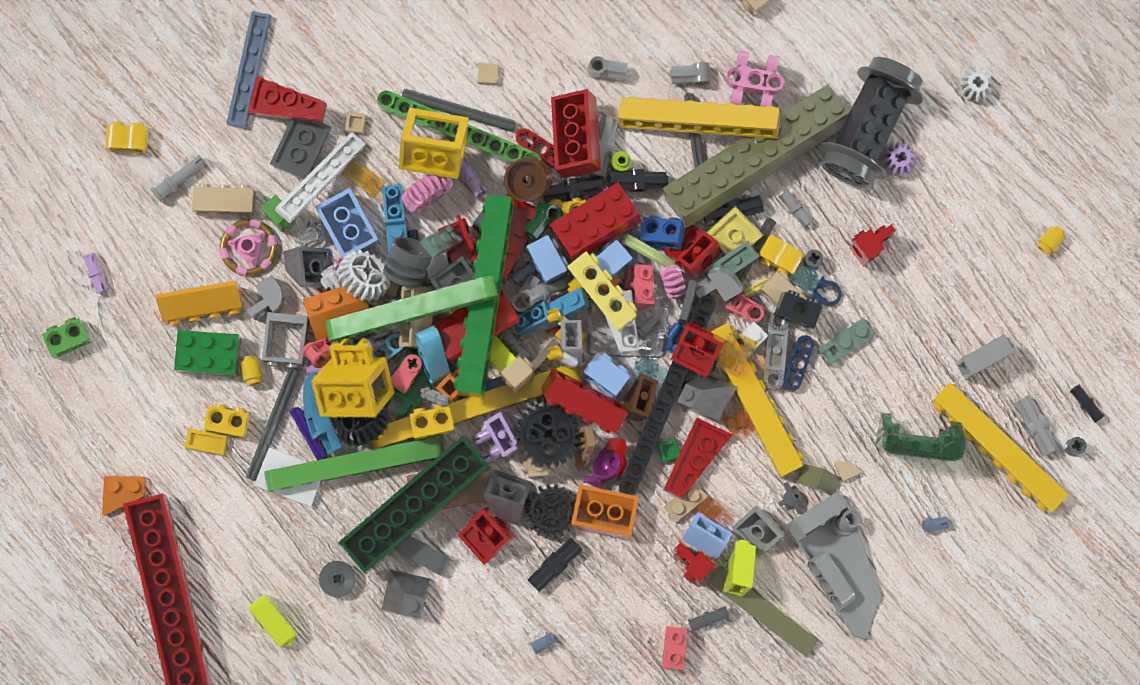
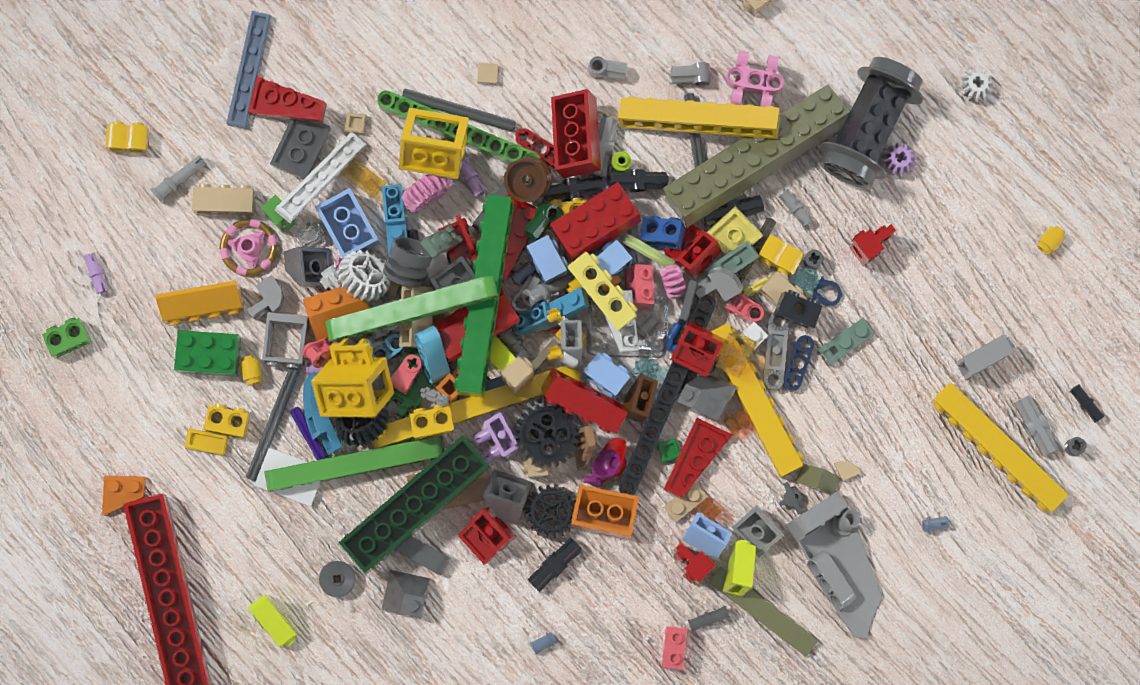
(948, 446): clear green windscreen -> none

